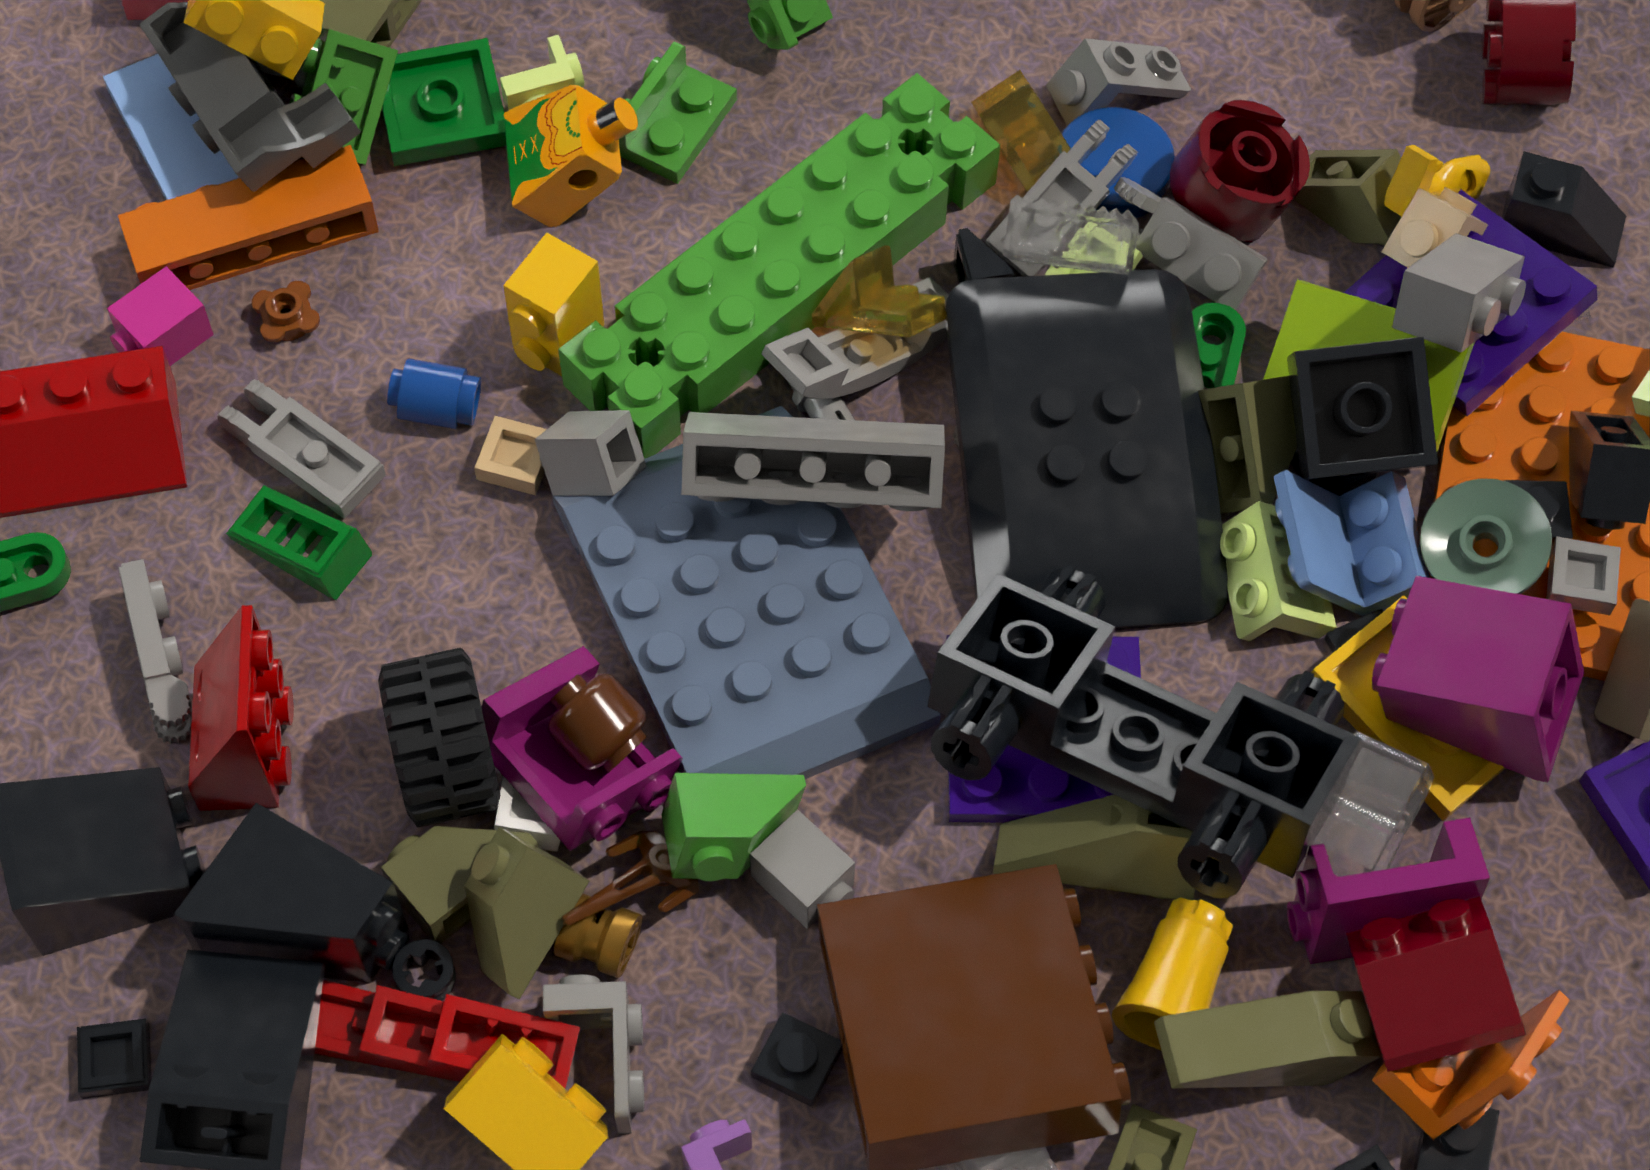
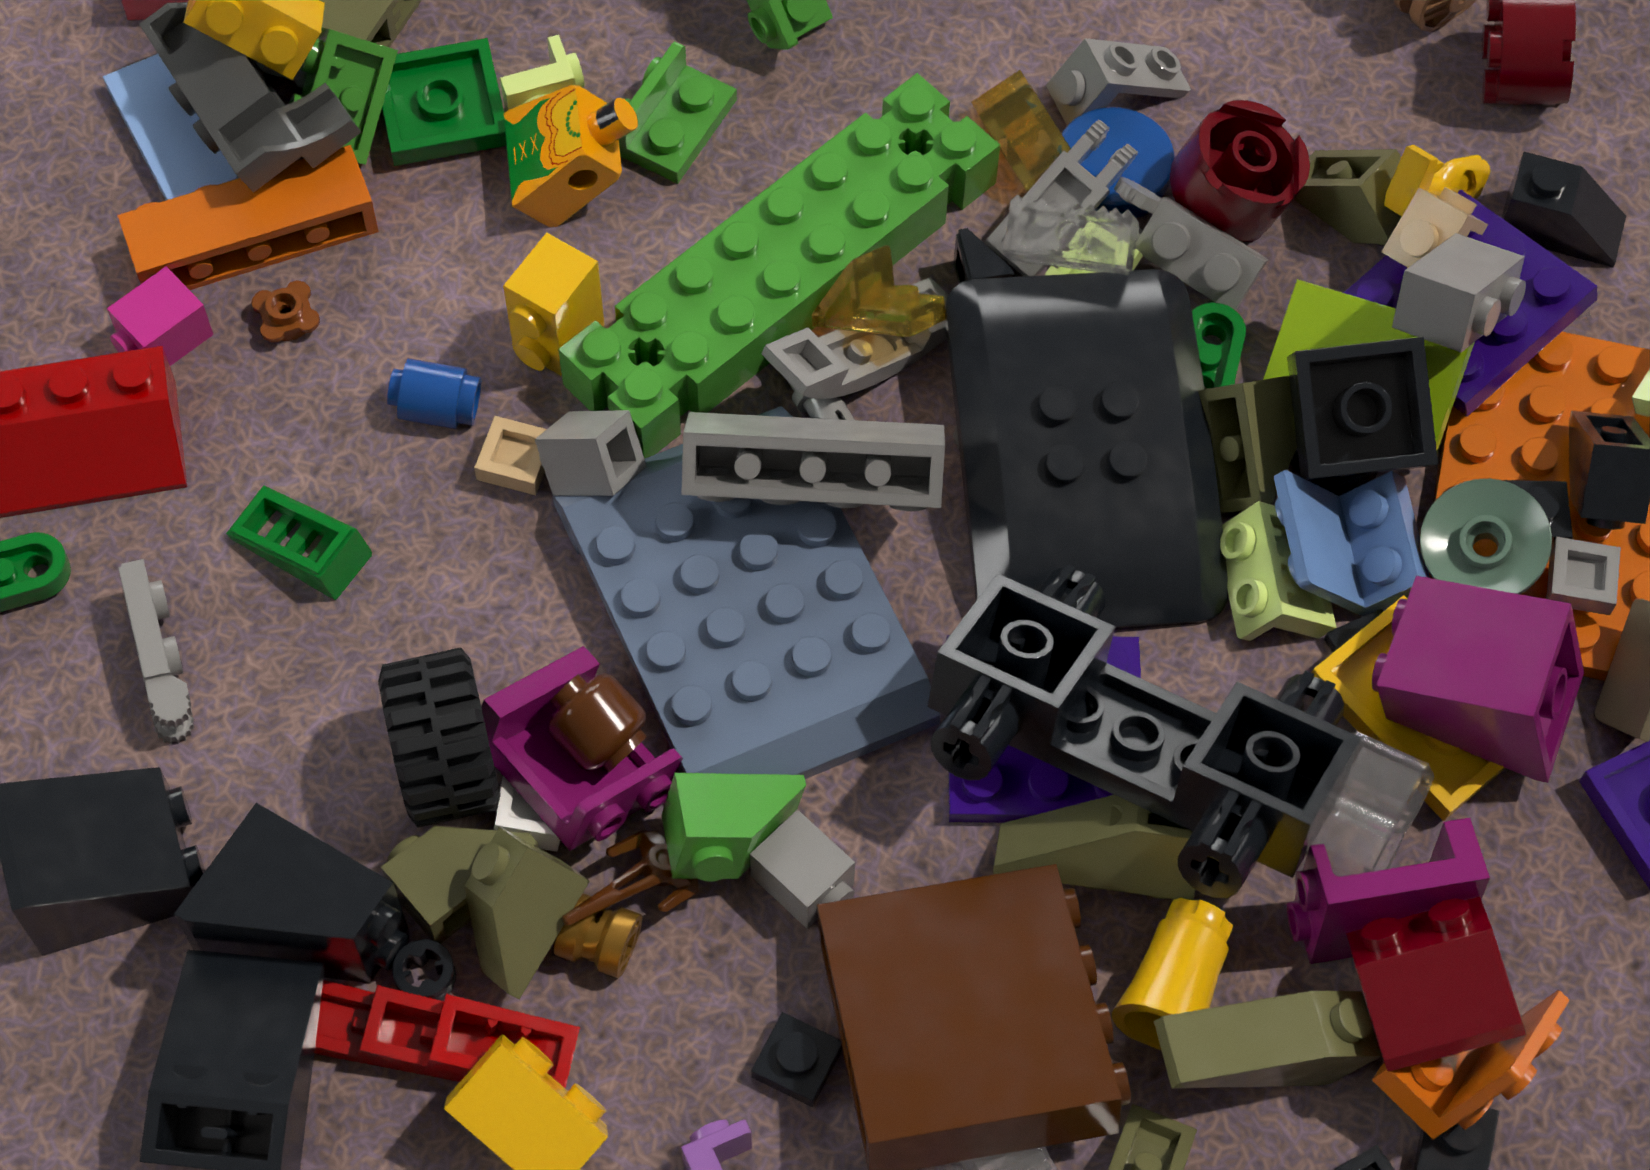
(113, 1058): black tile -> none
(239, 720): red slope -> none
(305, 449): light grey hinge -> none
(601, 1005): light grey bracket -> none

